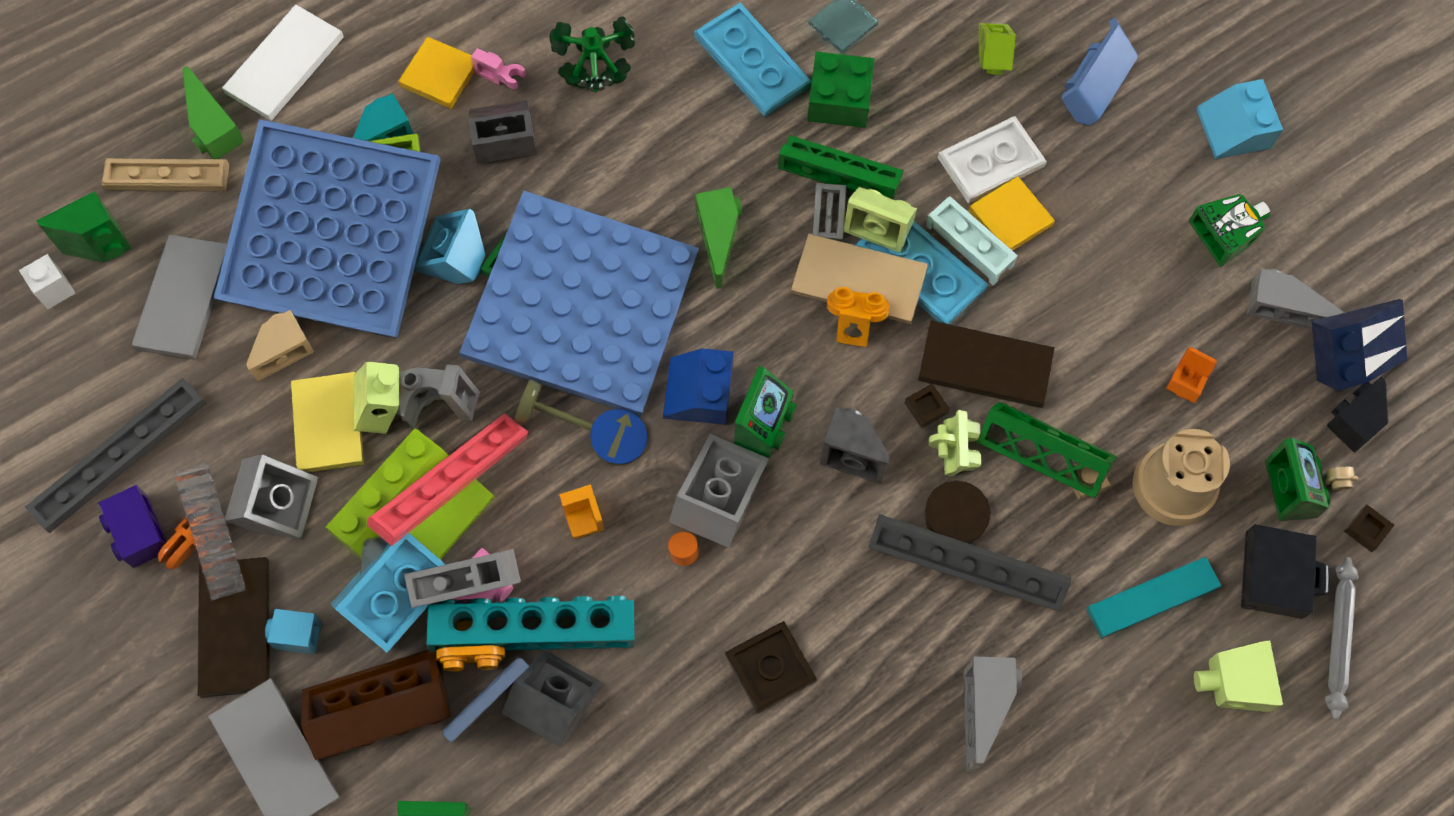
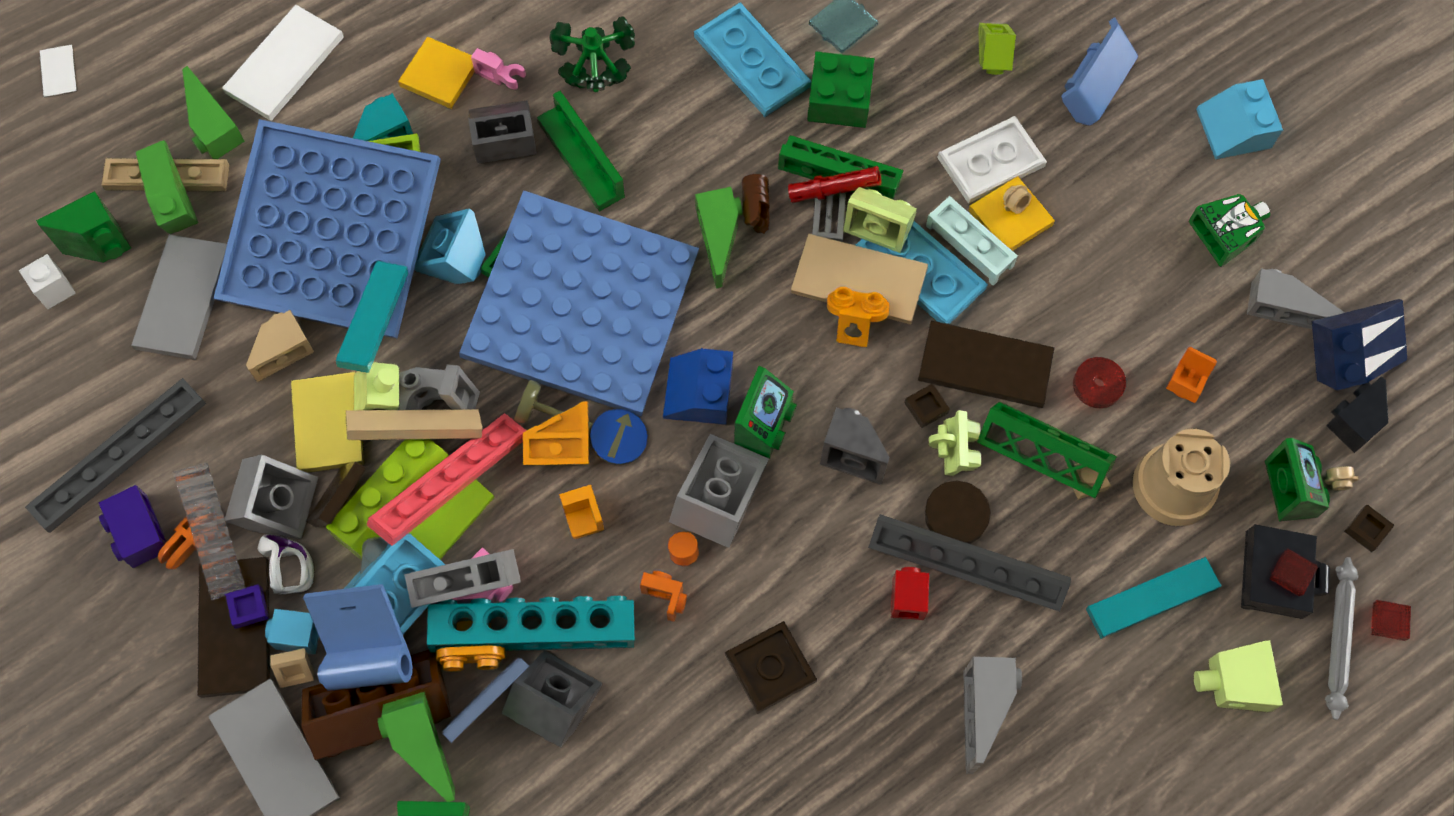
(57, 70): none -> white sticker
(165, 189): none -> bright green slope
(247, 606): none -> dark purple plate
(277, 547): none -> white piece
(292, 668): none -> tan plate
(336, 494): none -> dark brown tile
(359, 638): none -> medium blue door
(372, 317): none -> teal tile
(413, 424): none -> tan tile
(416, 740): none -> bright green slope
(559, 439): none -> light orange wing
(582, 153): none -> green fence
(662, 586): none -> orange bracket
(756, 202): none -> reddish brown hinge
(840, 183): none -> red pin
(910, 594): none -> red brick
(1016, 198): none -> tan plate
(1104, 370): none -> clear red piece
(1293, 572): none -> clear red tile
(1391, 620): none -> clear red tile

